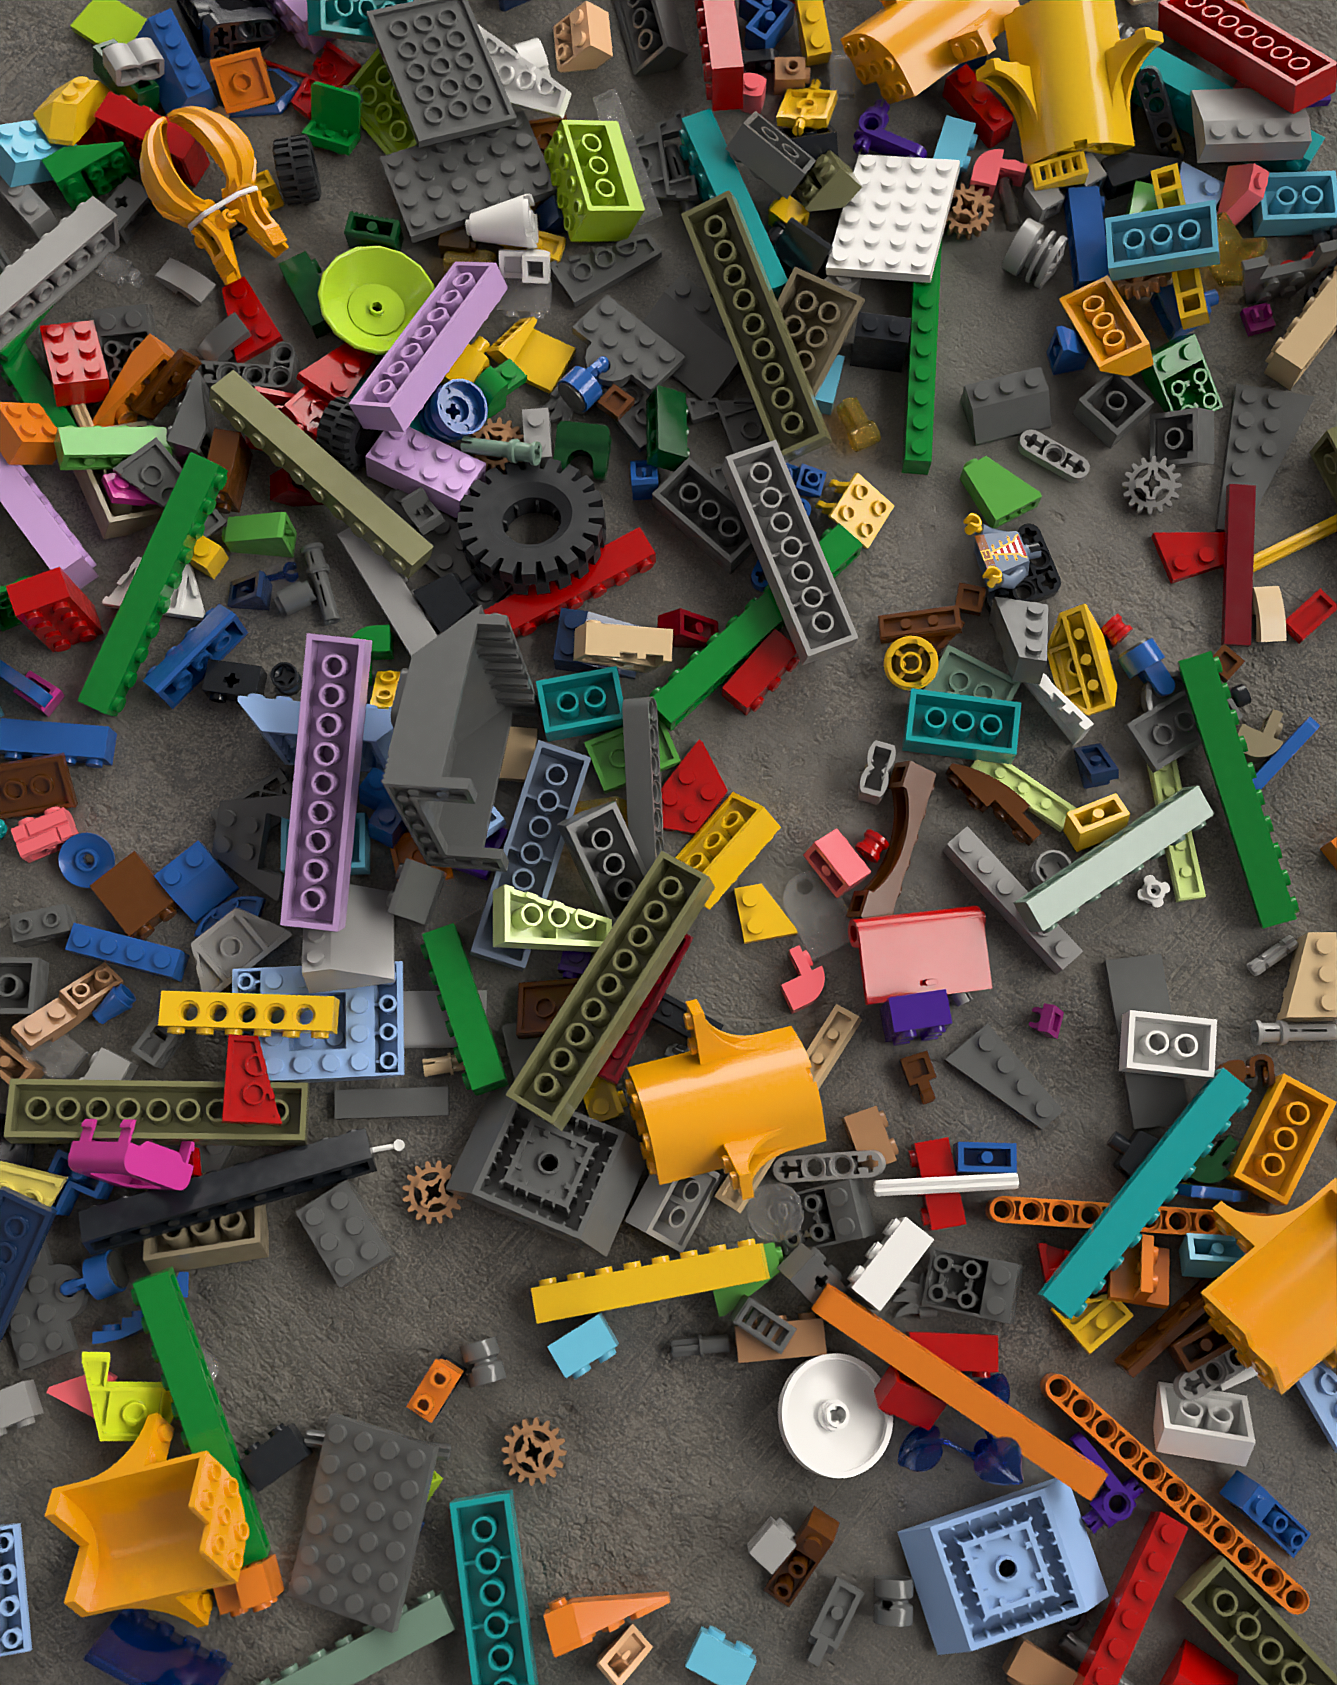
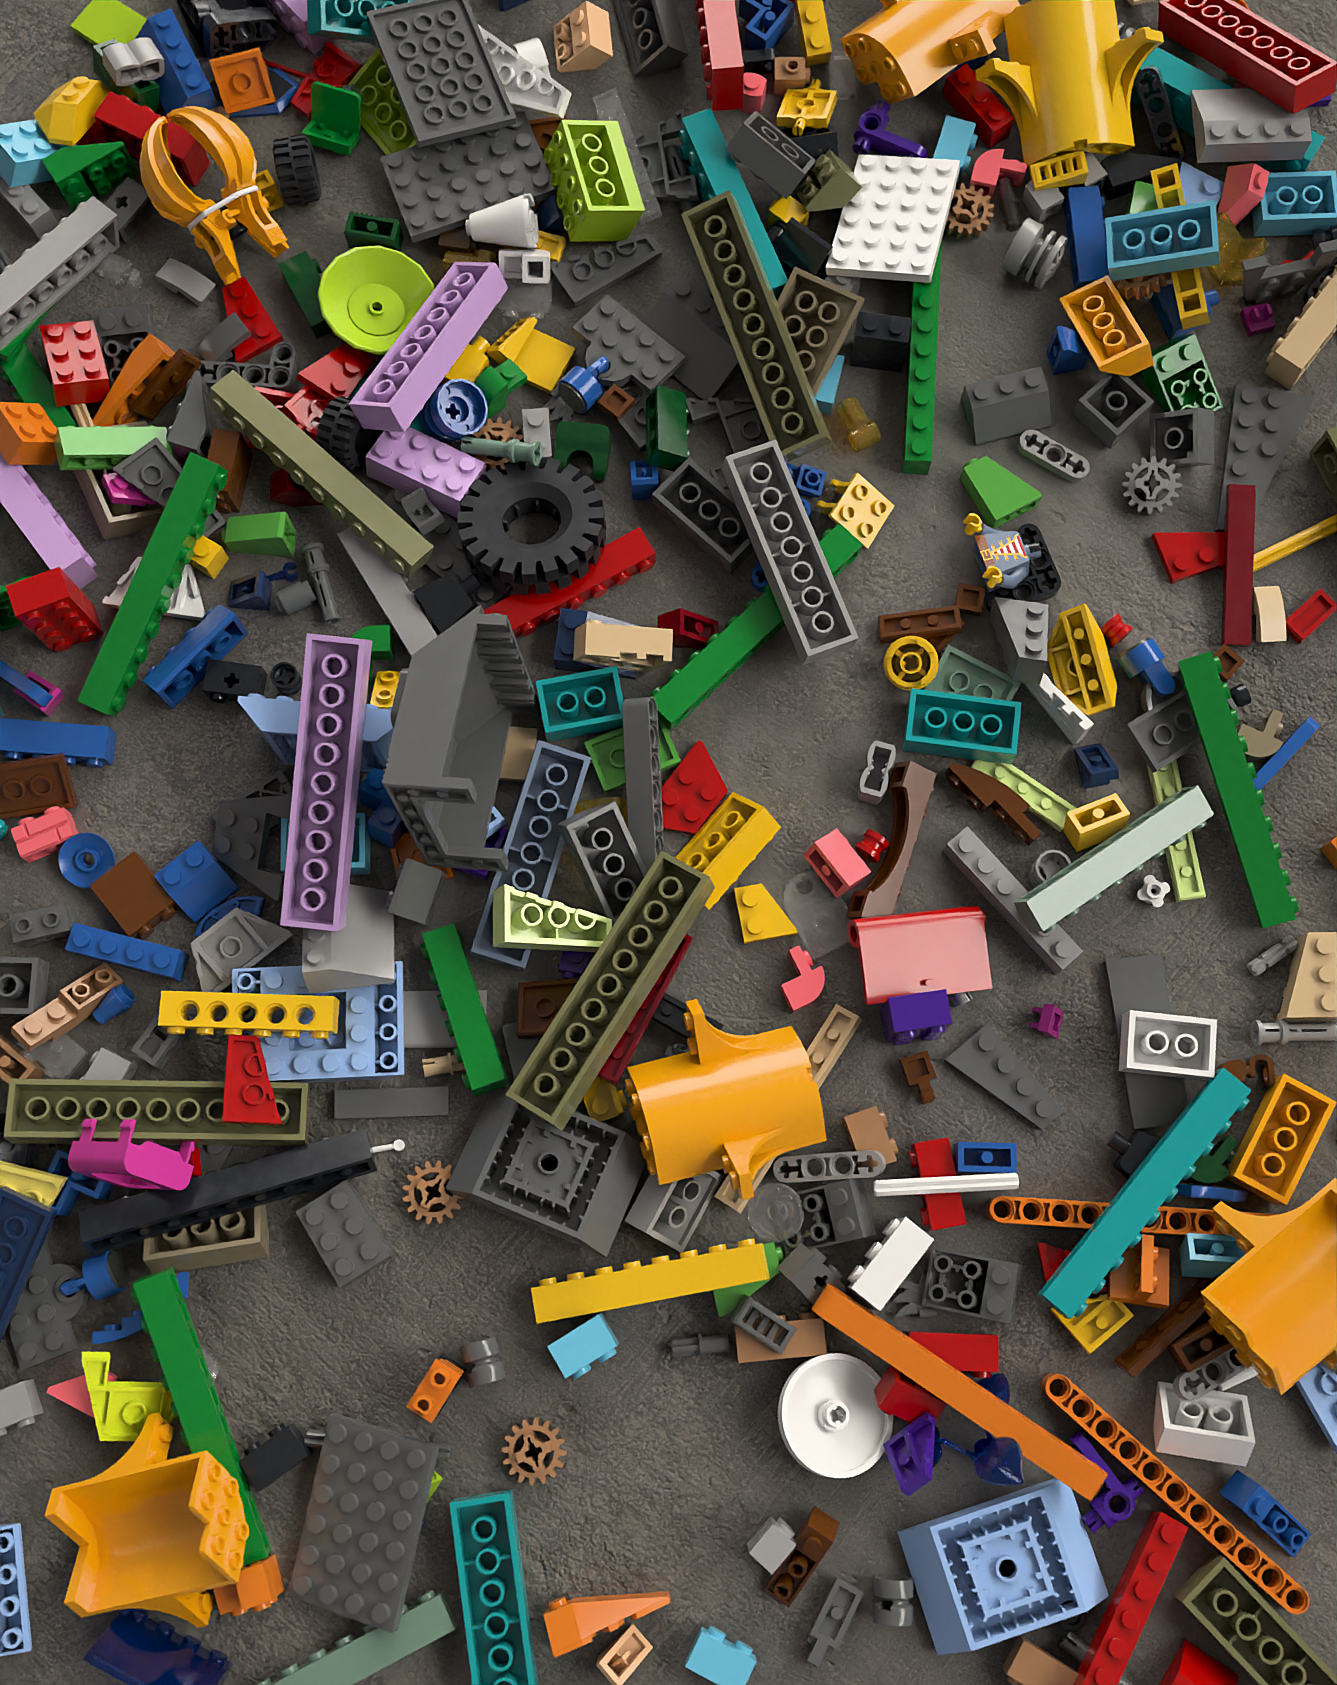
(761, 673): red brick -> none
(912, 1454): none -> dark purple wing

